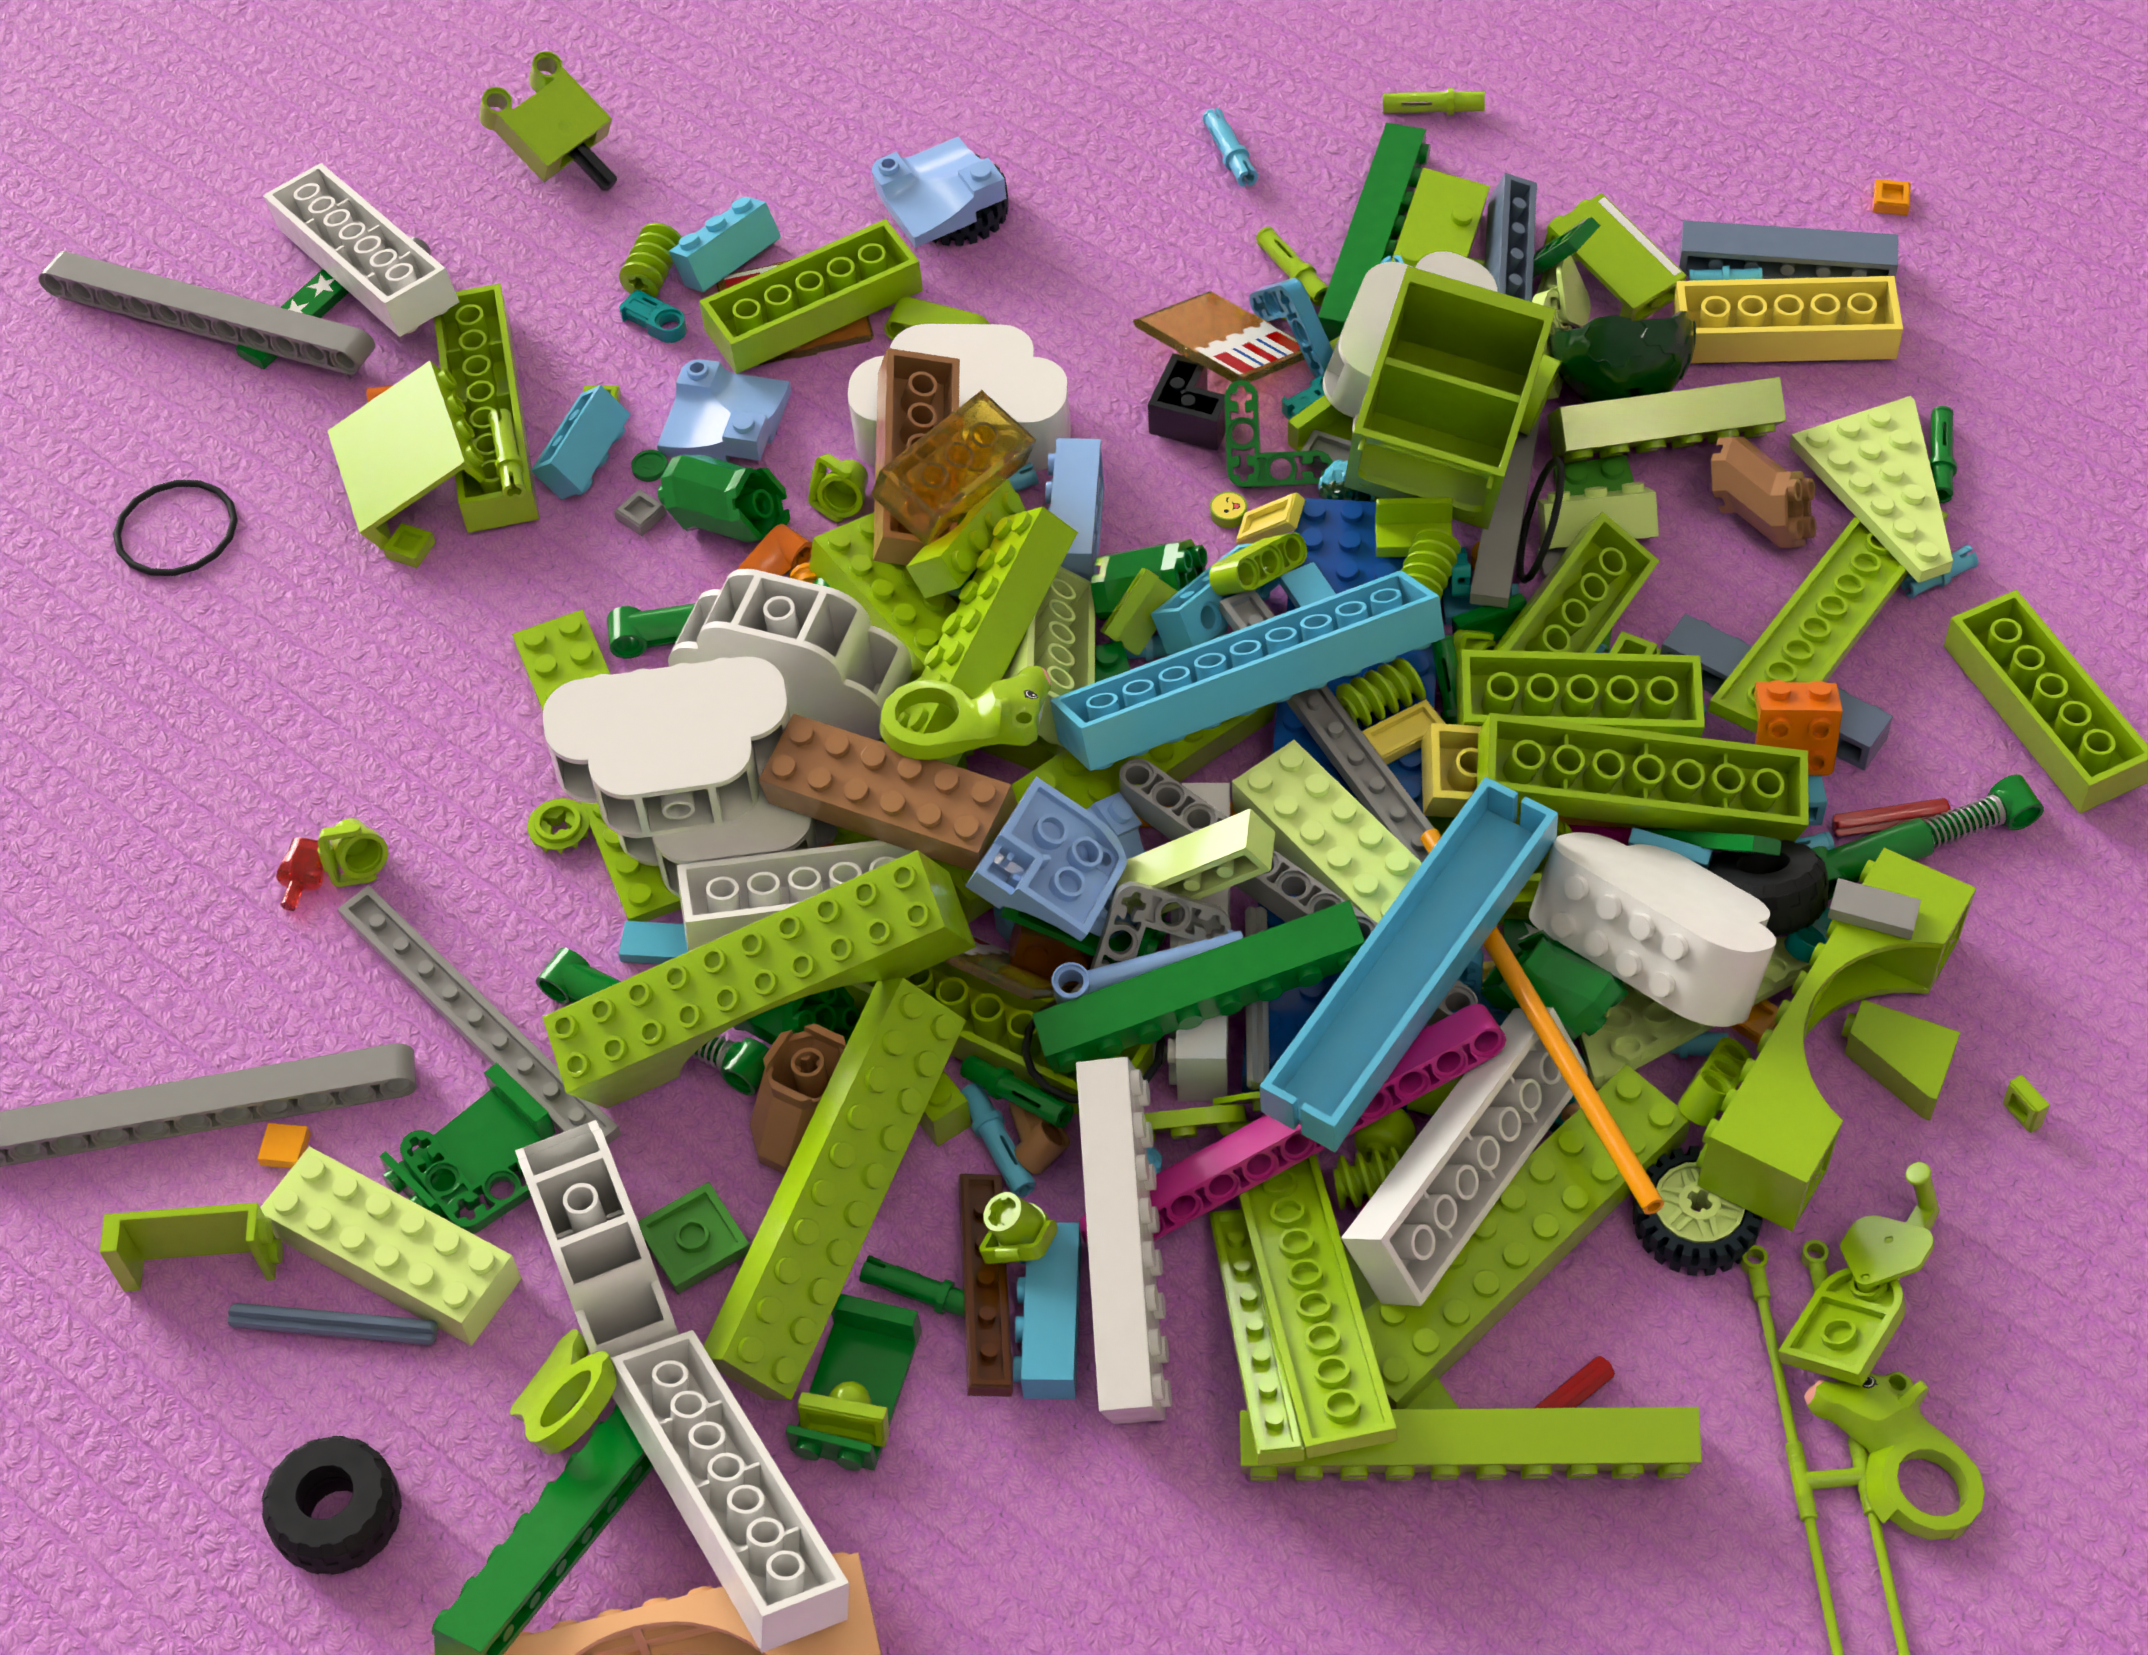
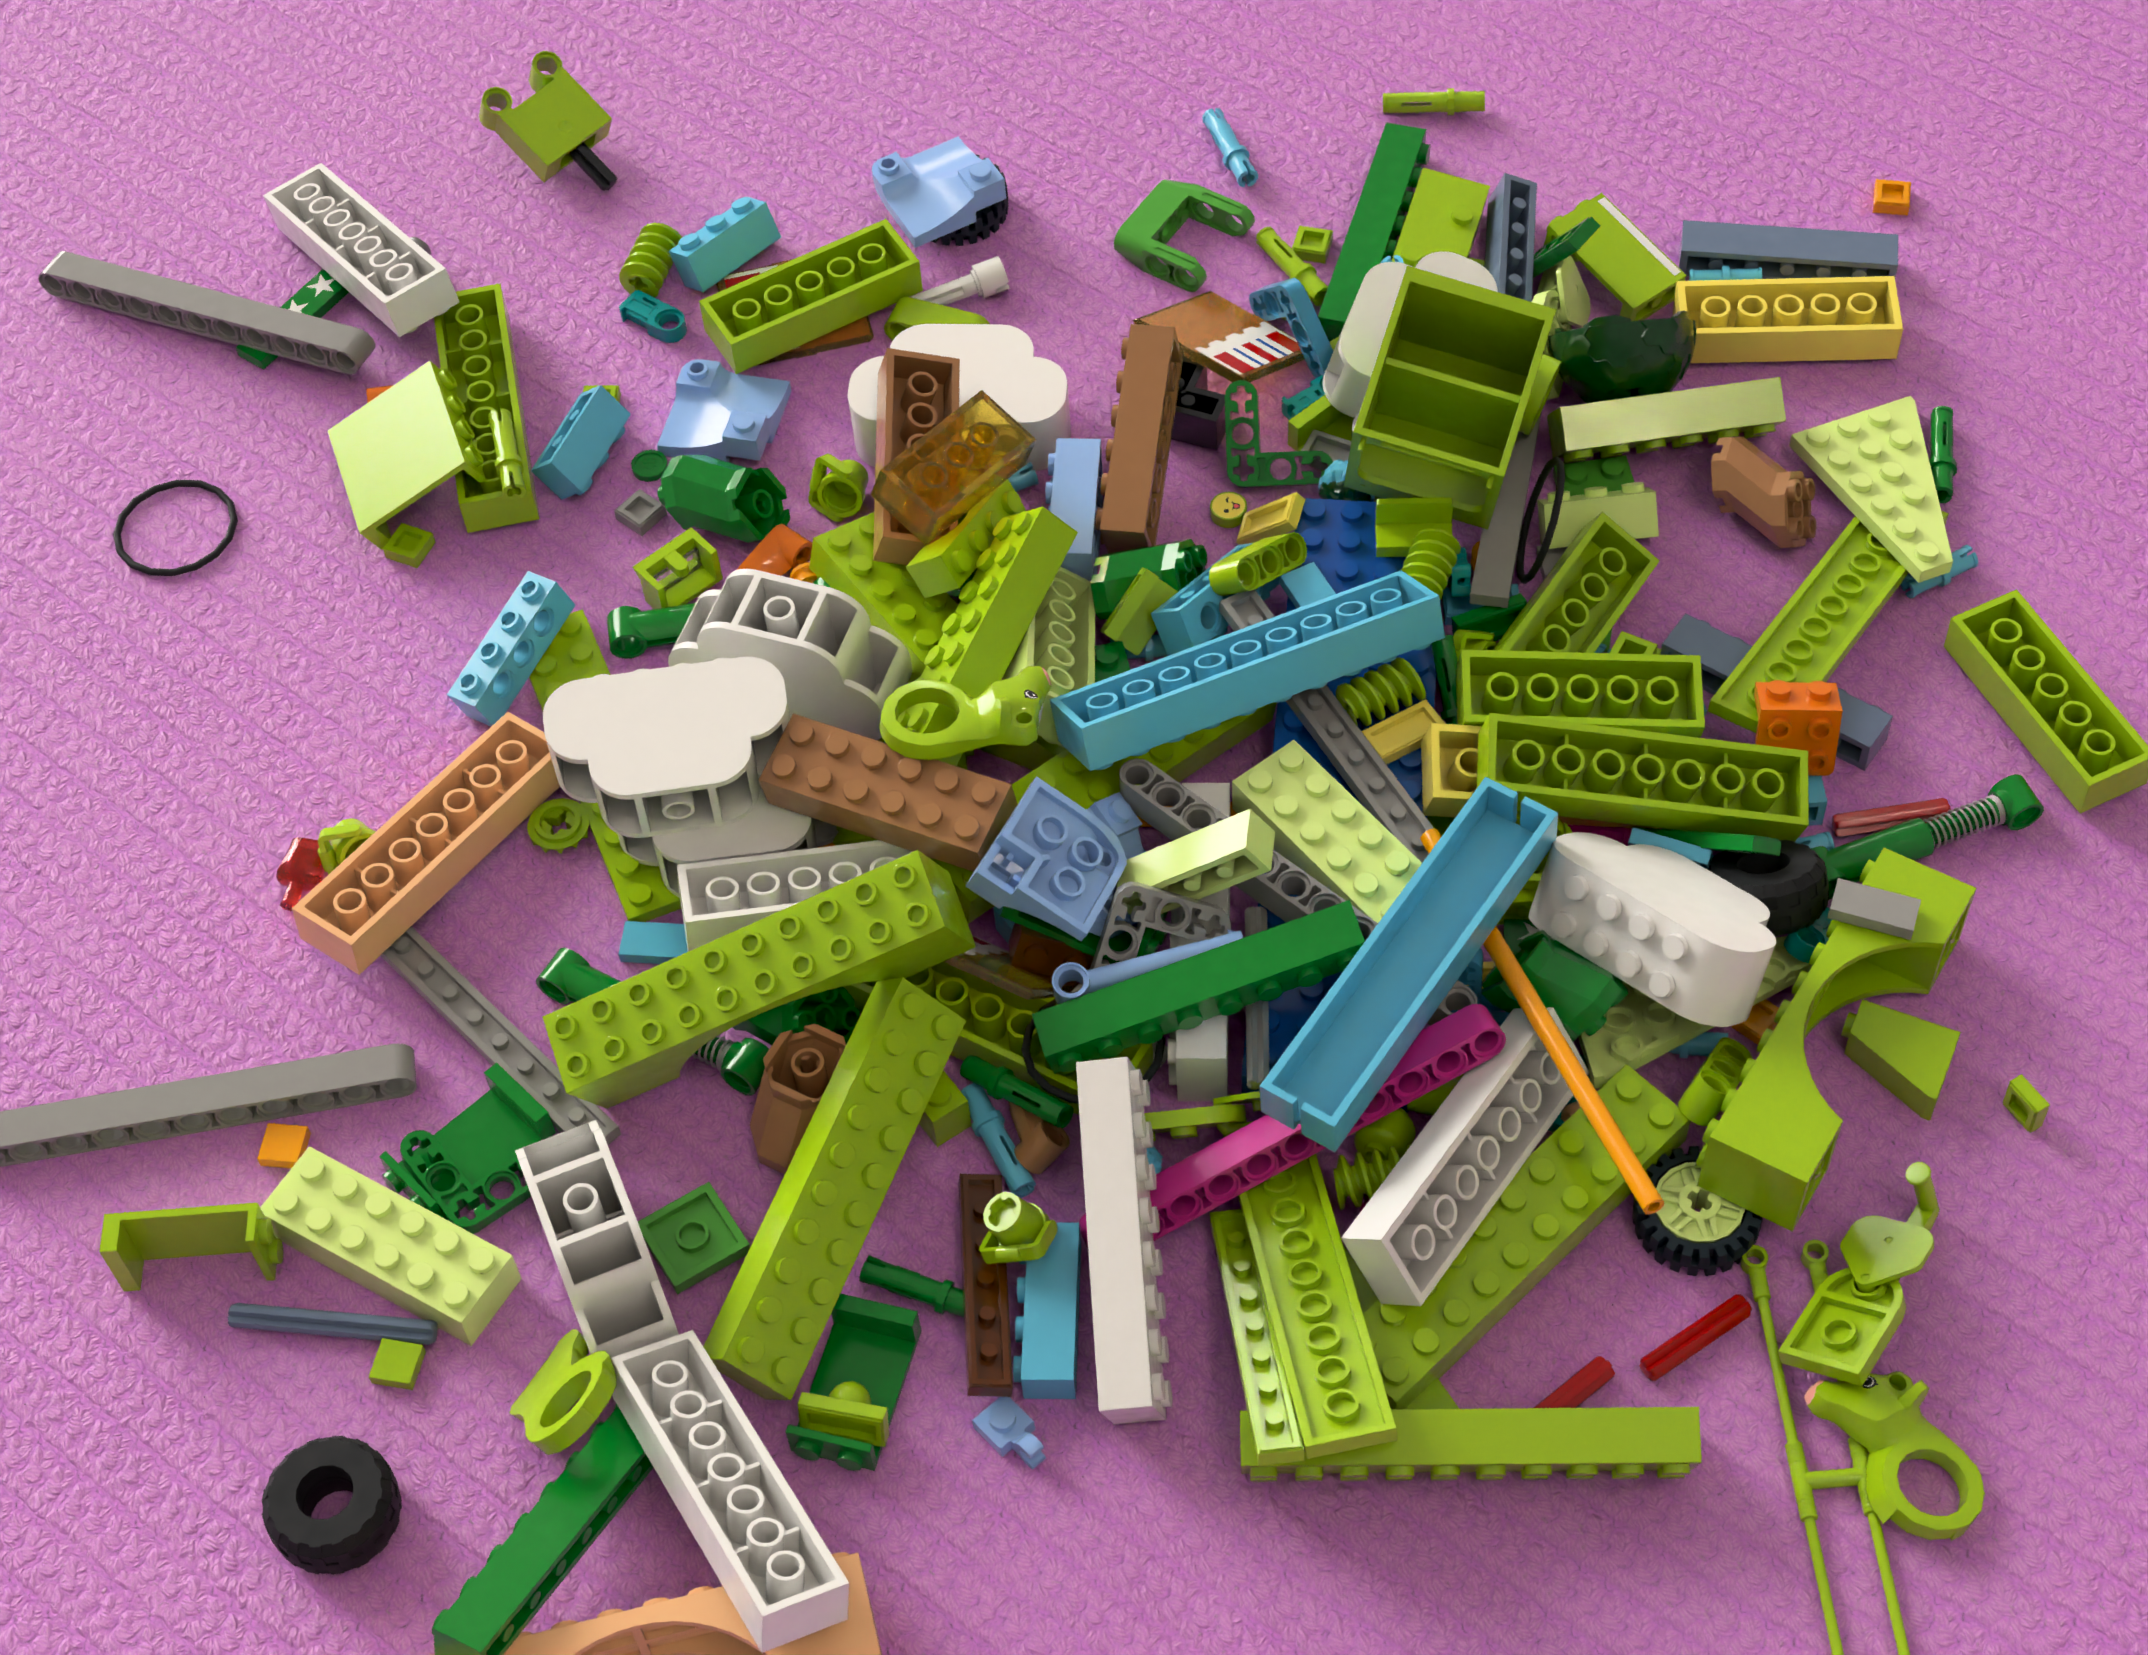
(397, 1364): none -> lime tile
(428, 845): none -> light nougat brick
(511, 649): none -> medium azure brick
(679, 571): none -> lime window
(984, 279): none -> white piece
(1009, 1428): none -> light blue plate
(1140, 439): none -> medium nougat brick
(1161, 216): none -> bright green connector
(1313, 244): none -> lime tile
(1695, 1337): none -> red axle

